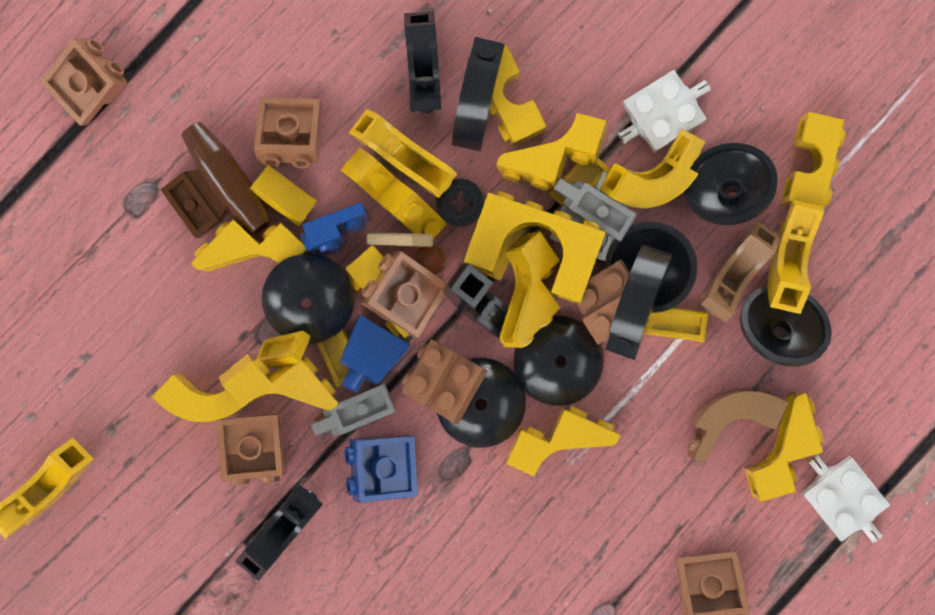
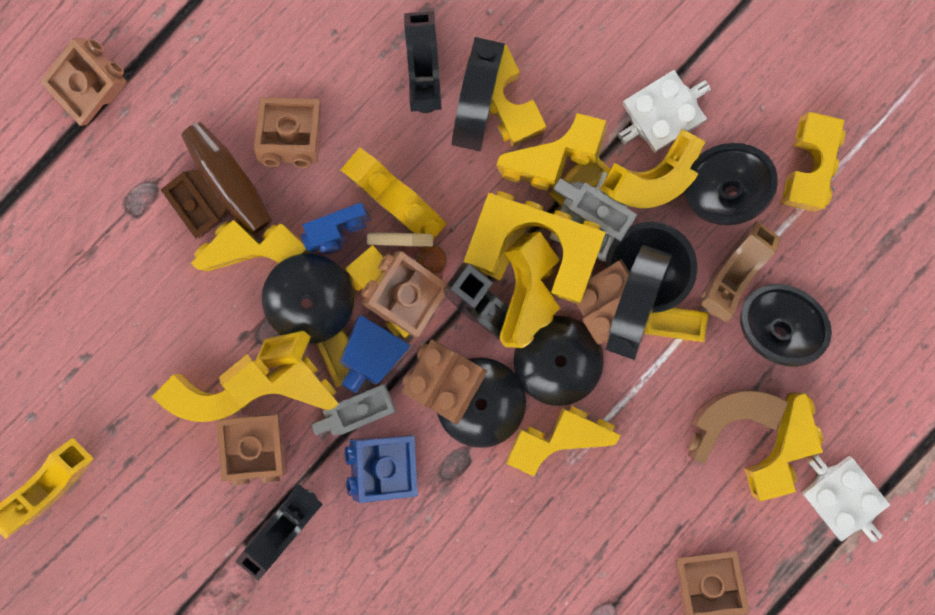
(283, 195): yellow tile -> none
(402, 153): yellow arch -> none
(469, 213): black gear -> none
(787, 274): yellow arch -> none

